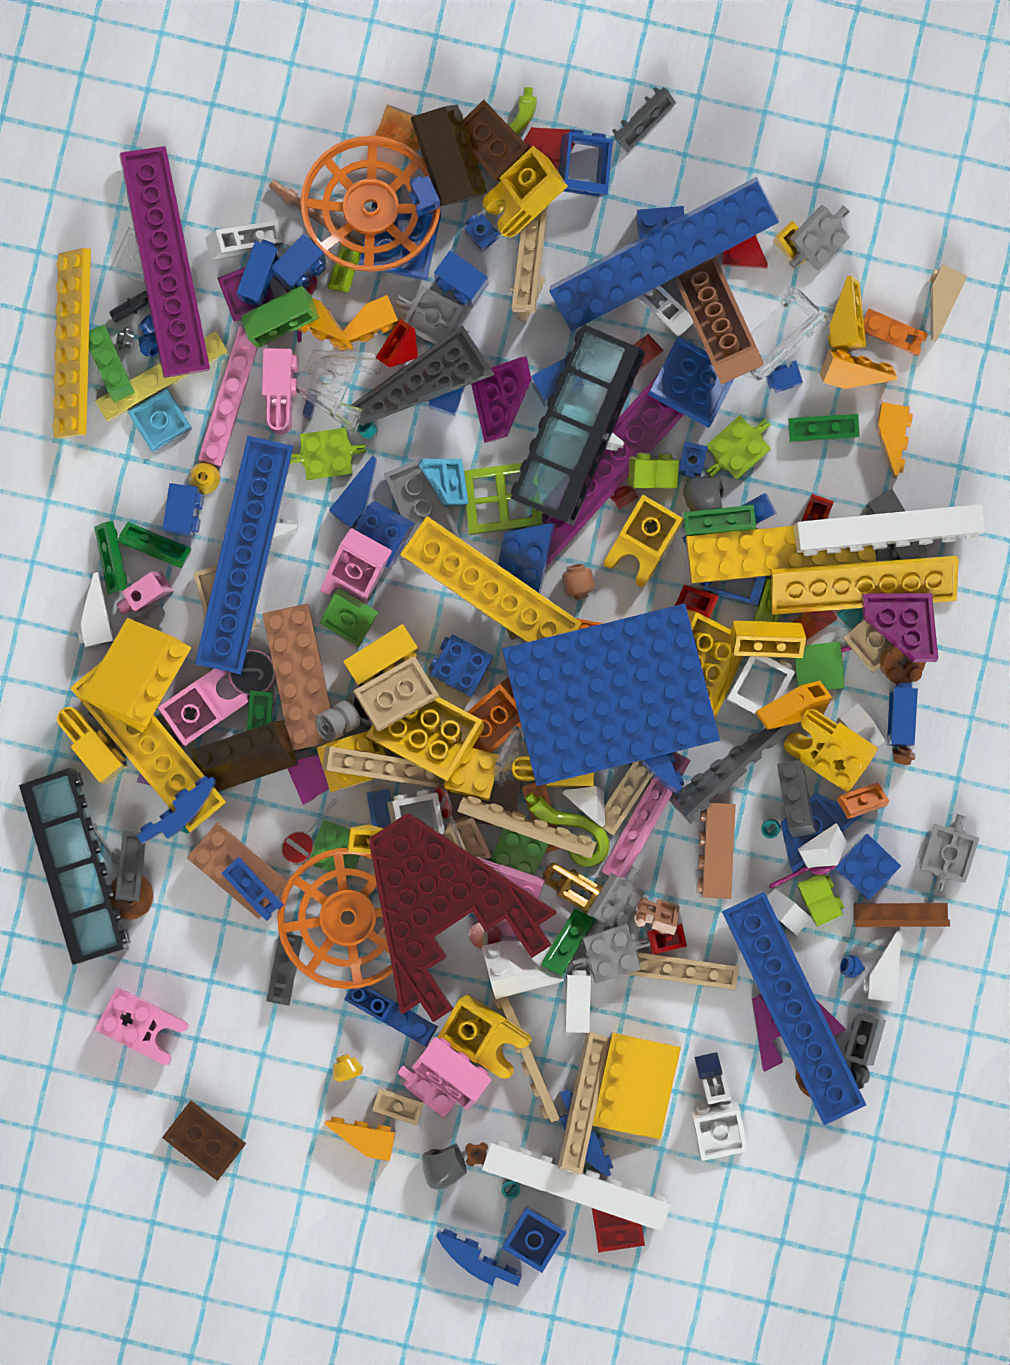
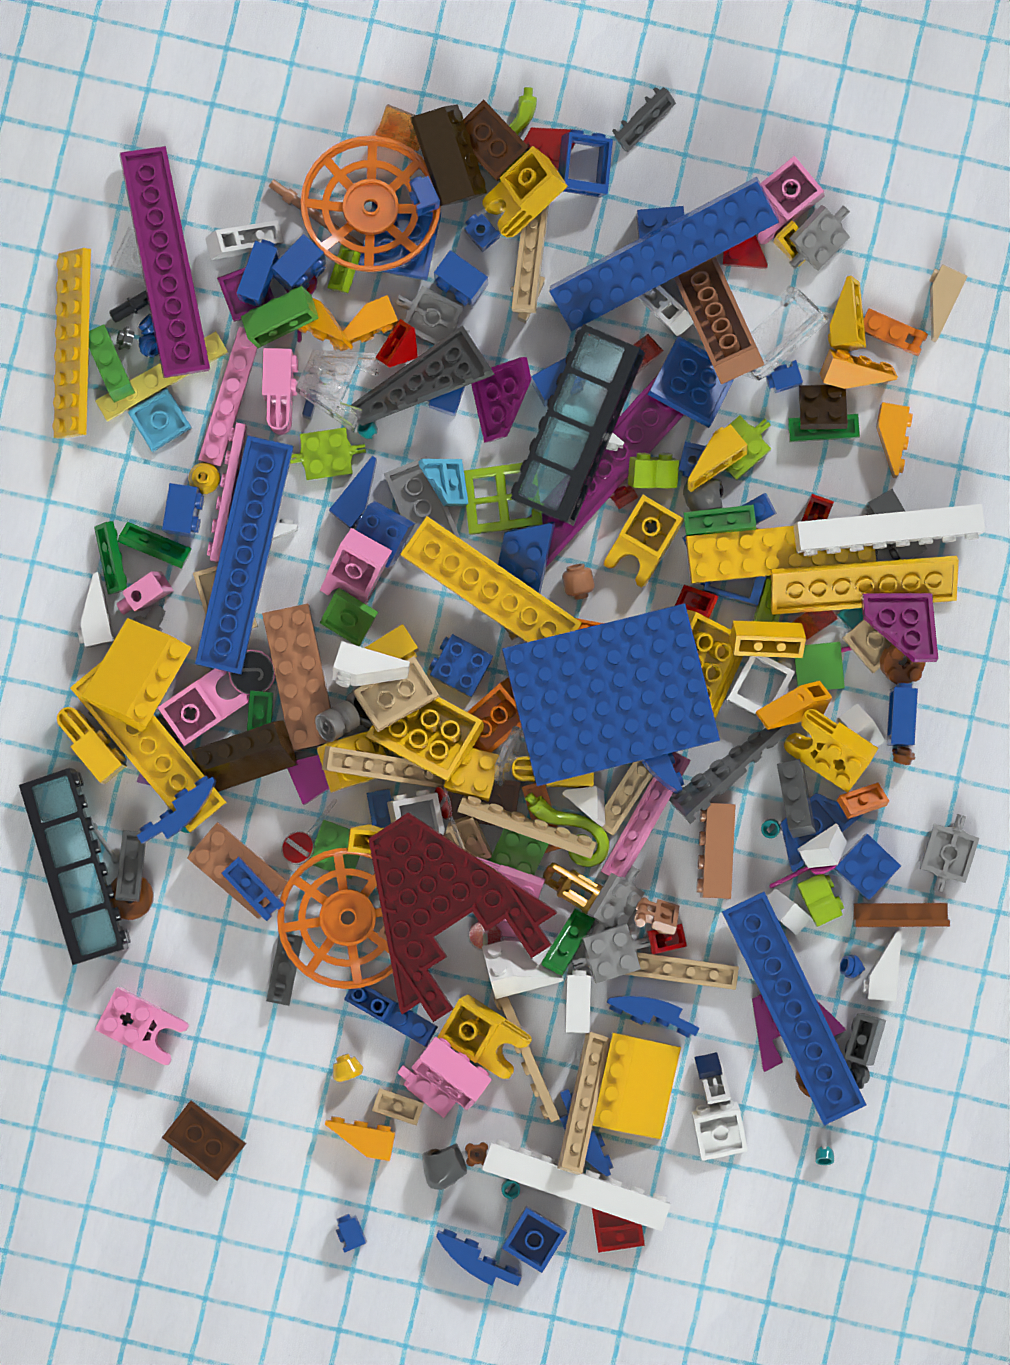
(228, 482): none -> bright pink plate
(350, 1232): none -> blue brick
(363, 666): none -> white slope
(644, 1008): none -> blue slope
(721, 452): none -> yellow slope
(790, 206): none -> bright pink brick
(822, 407): none -> dark brown plate
(824, 1156): none -> teal hinge

